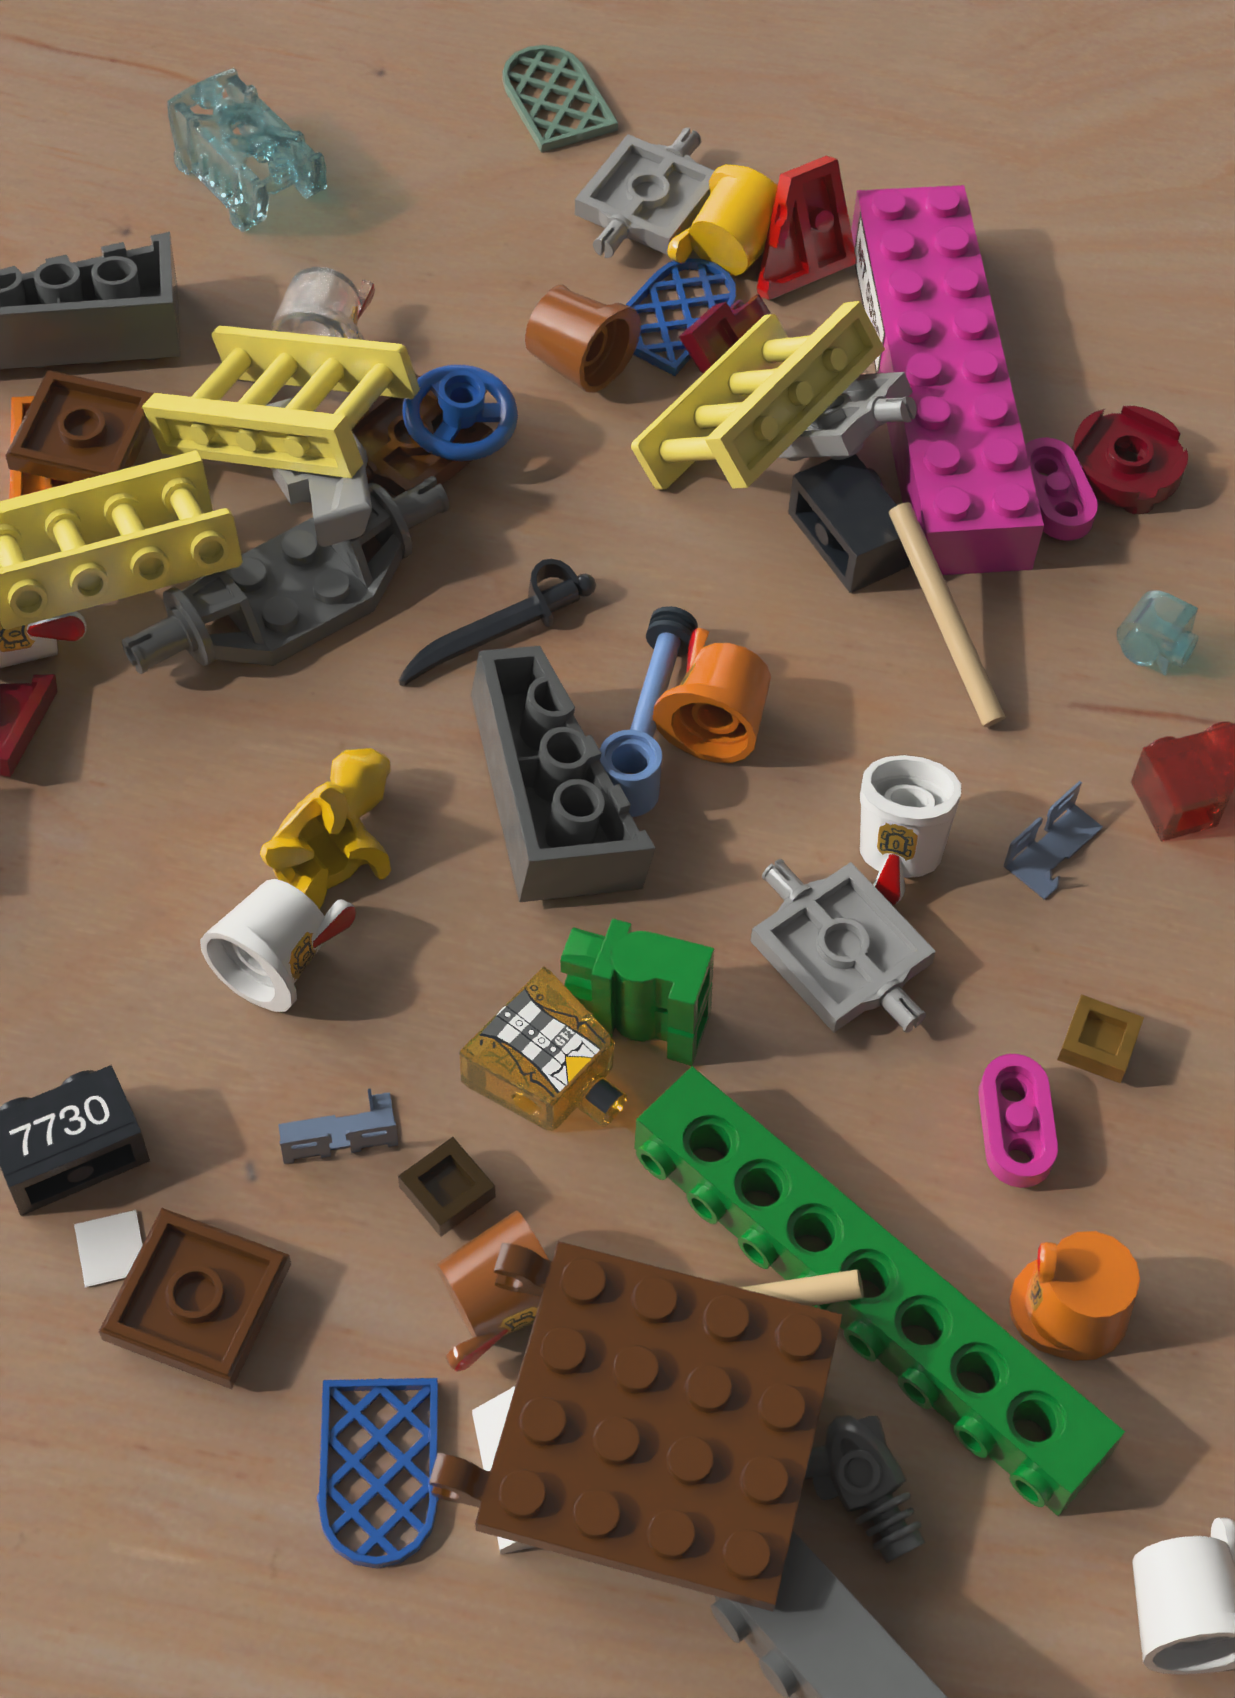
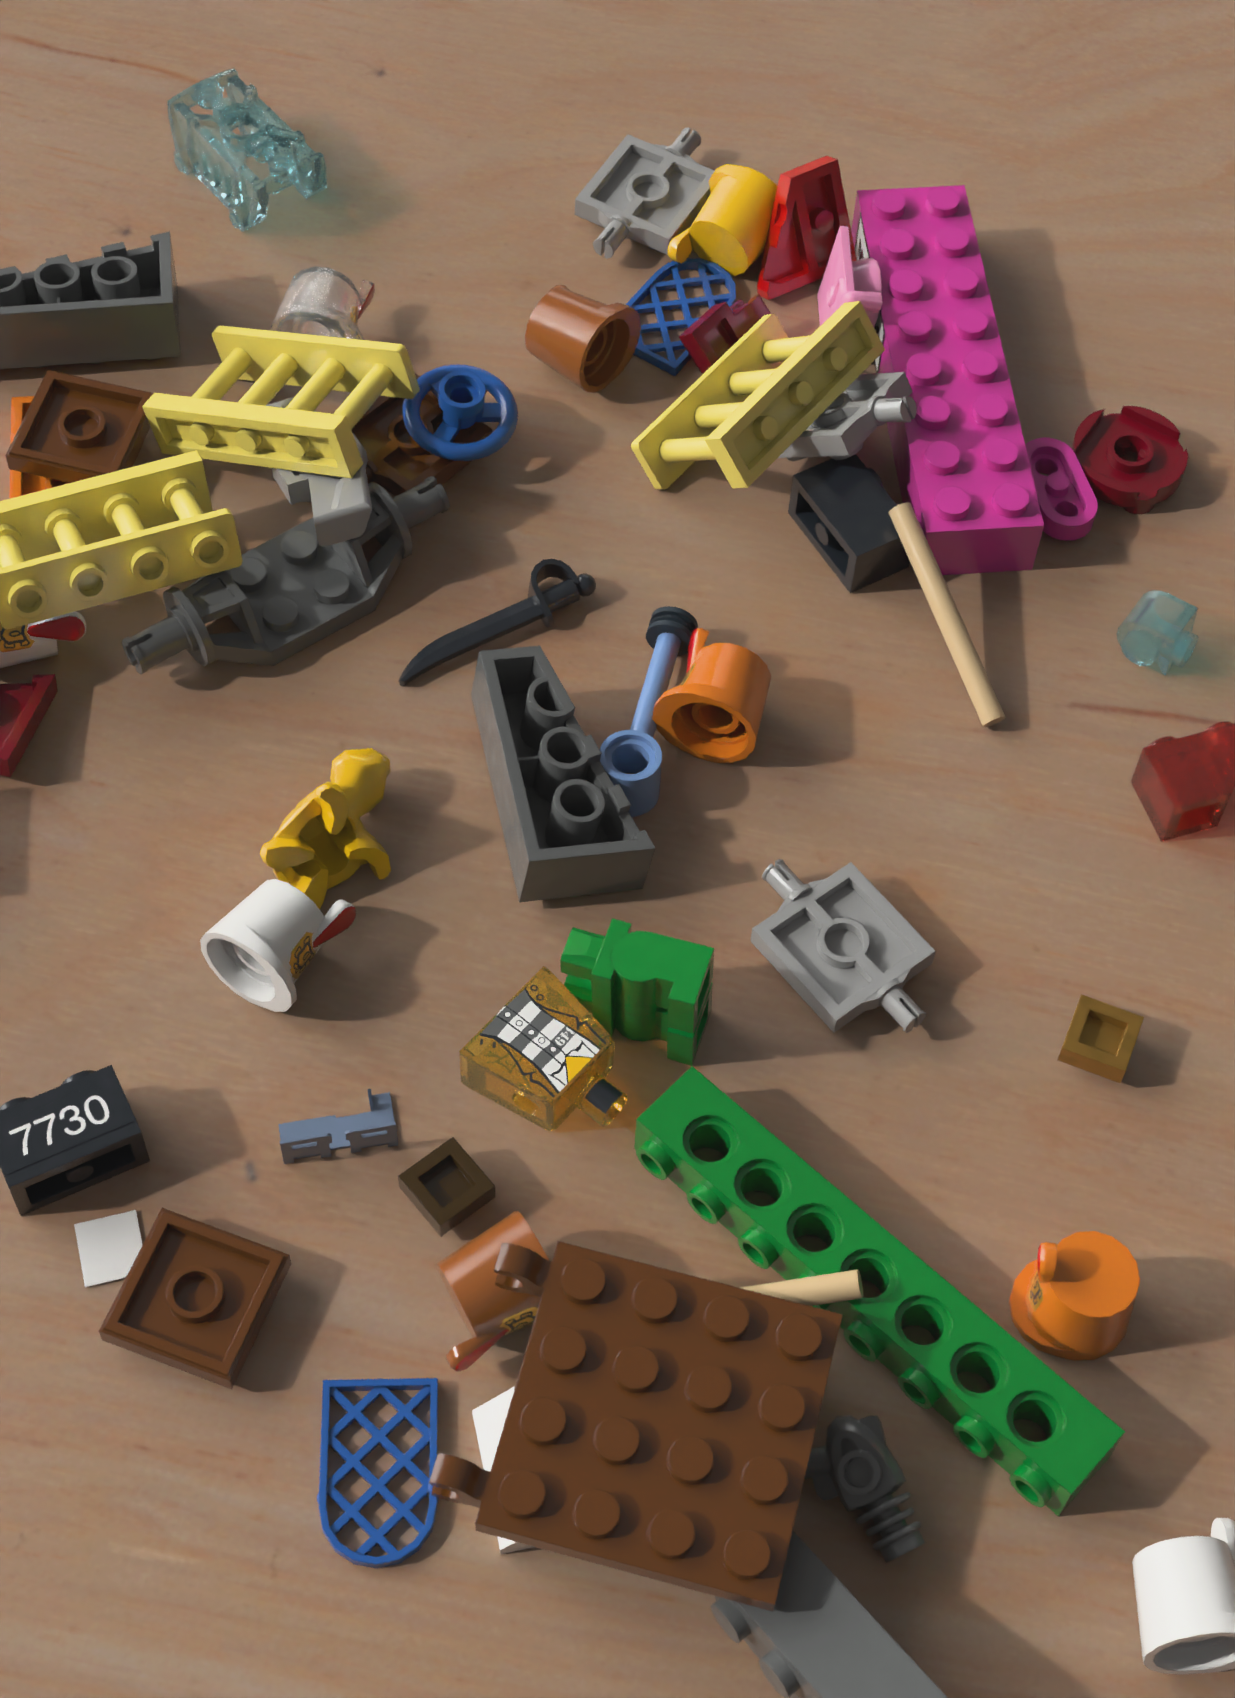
(548, 142): sand green window -> none
(849, 281): none -> bright pink hat
(905, 819): white hat -> none
(1020, 1124): dark pink plate -> none
(1062, 841): sand blue piece -> none

